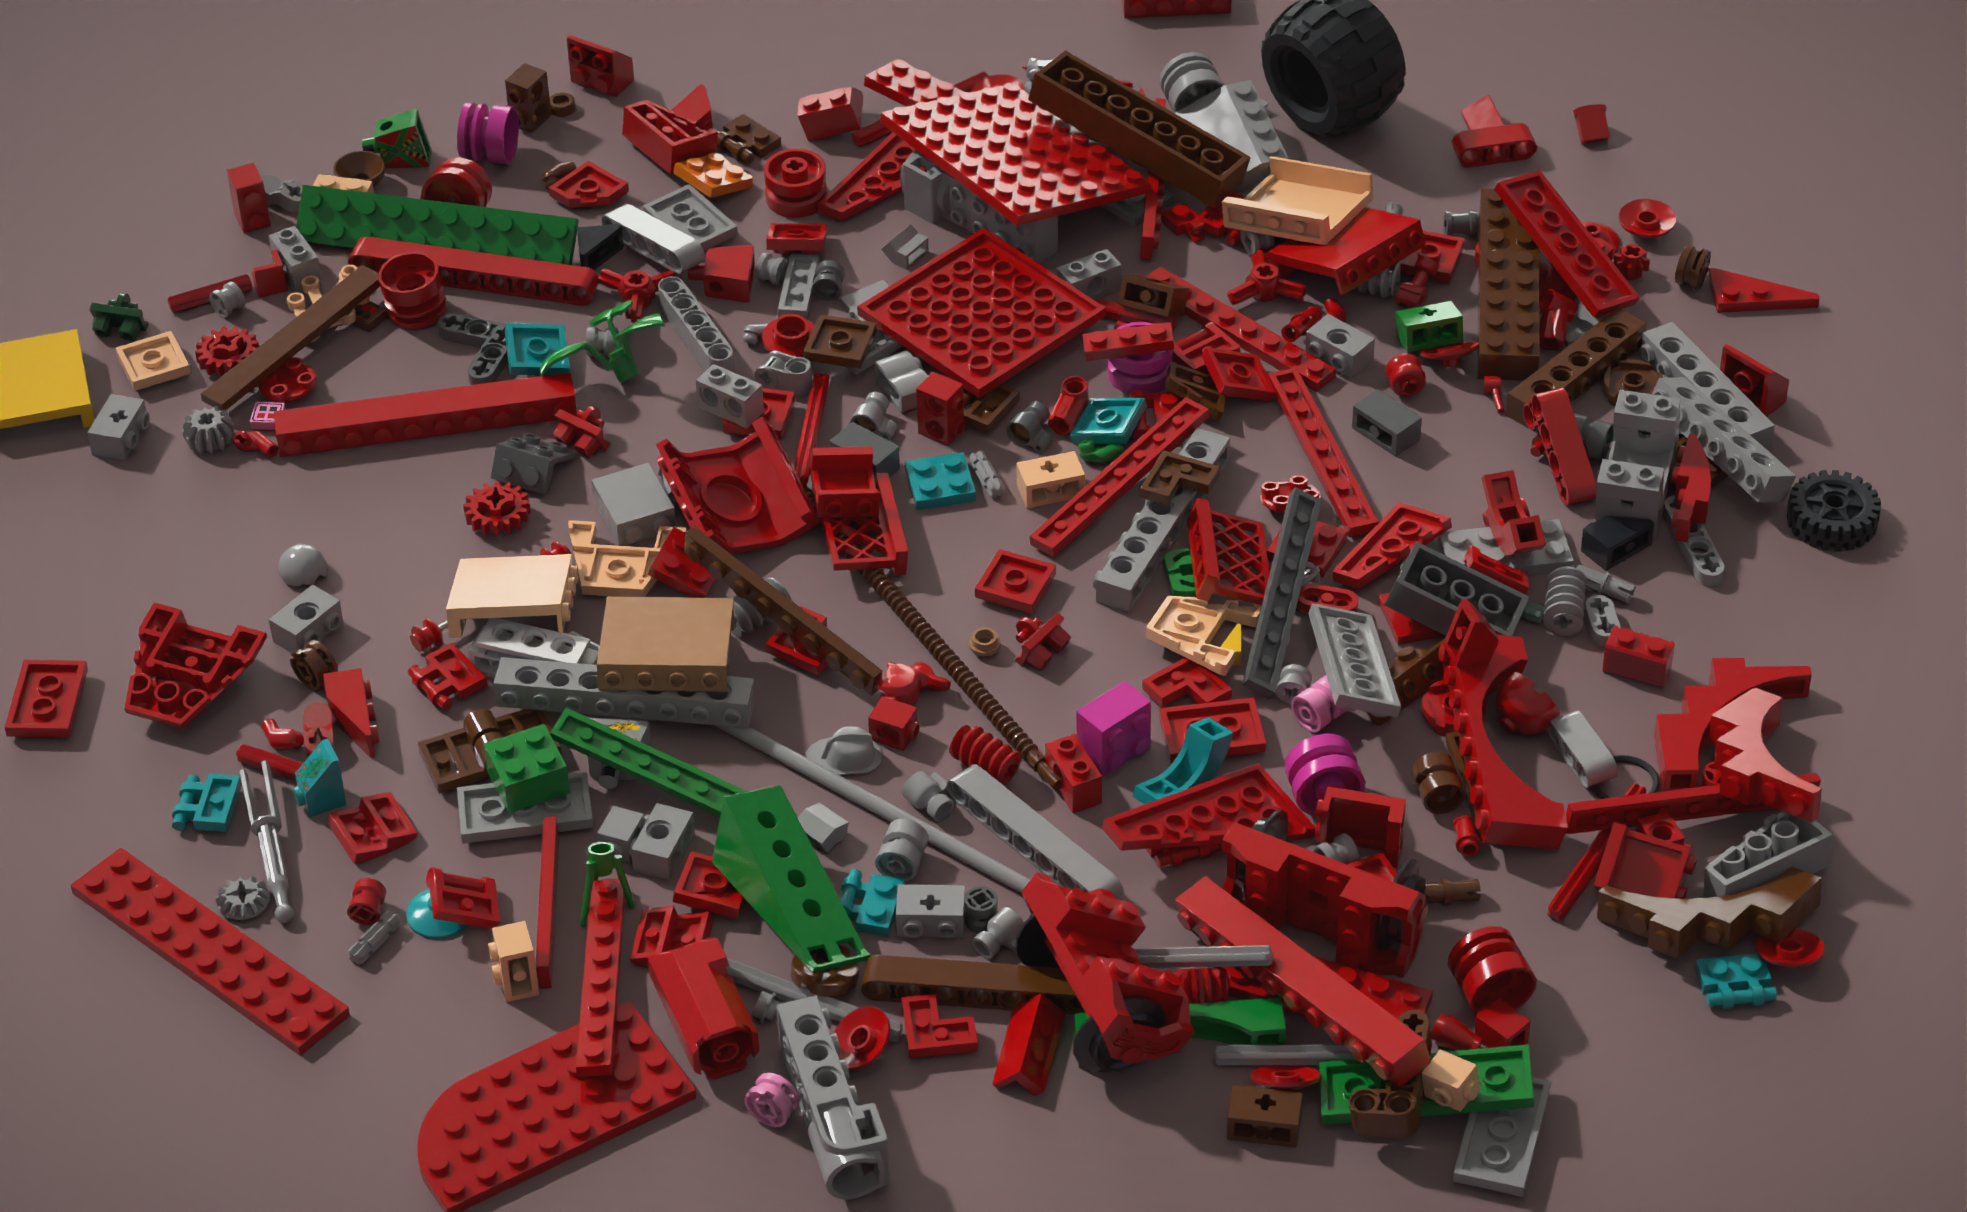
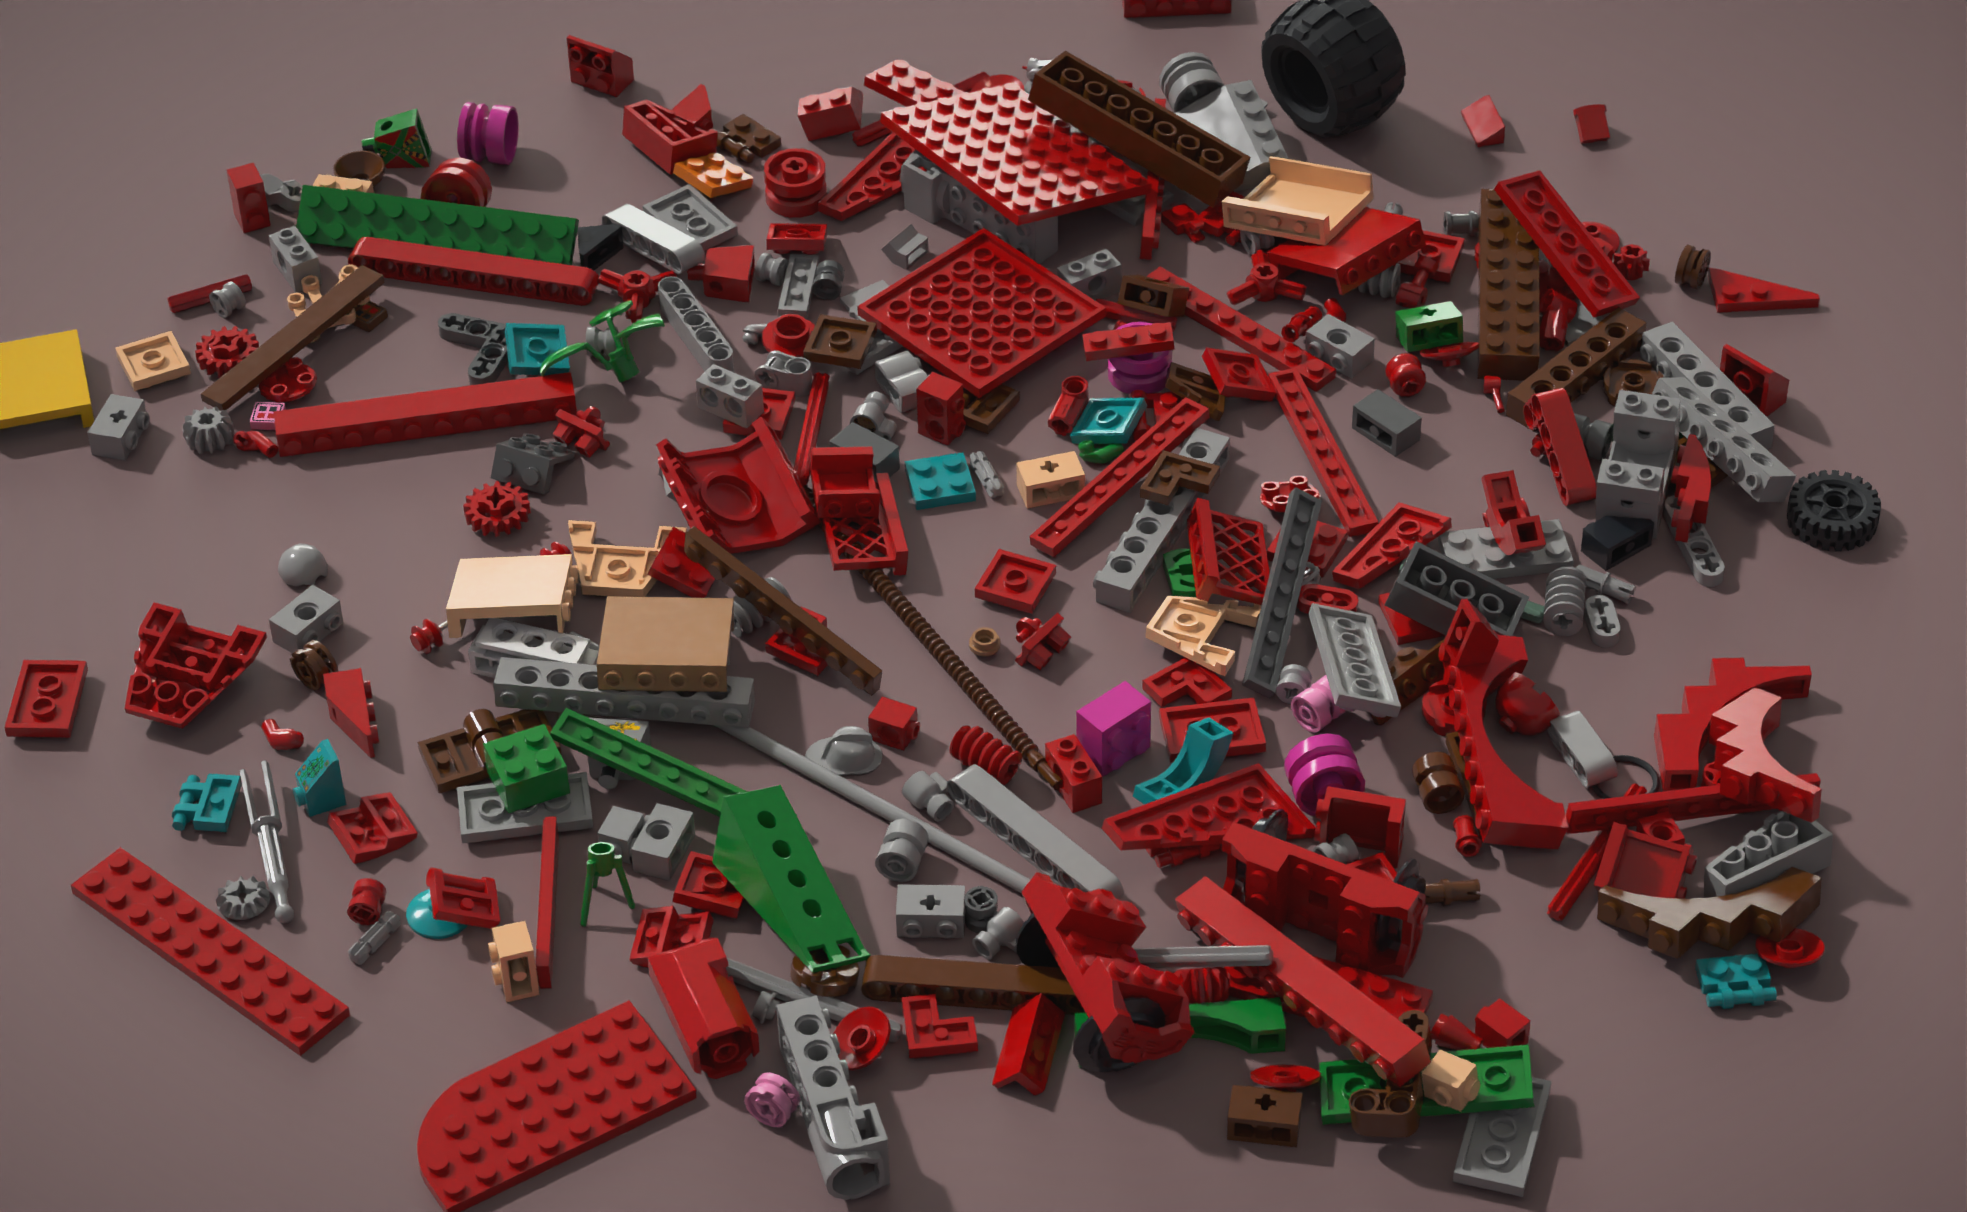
(119, 314): dark green hips -> none
(269, 278): red panel -> none
(279, 764): red axle -> none
(316, 716): red piece -> none
(412, 290): red wheel -> none
(454, 669): red plate -> none
(529, 94): reddish brown brick -> none
(557, 172): reddish brown arm -> none
(562, 104): reddish brown tile -> none
(588, 187): red plate -> none
(601, 979): red plate -> none
(633, 504): light grey brick -> none
(823, 826): light grey piece -> none
(878, 904): teal plate -> none
(905, 682): red animal -> none
(1026, 427): dark grey piece -> none
(1190, 349): red plate -> none
(1233, 642): yellow piece -> none
(1280, 1054): light grey axle -> none
(1491, 968): red wheel -> none
(1494, 145): red beam -> none
(1513, 578): red plate -> none
(1638, 656): red brick -> none
(1647, 218): red dish -> none

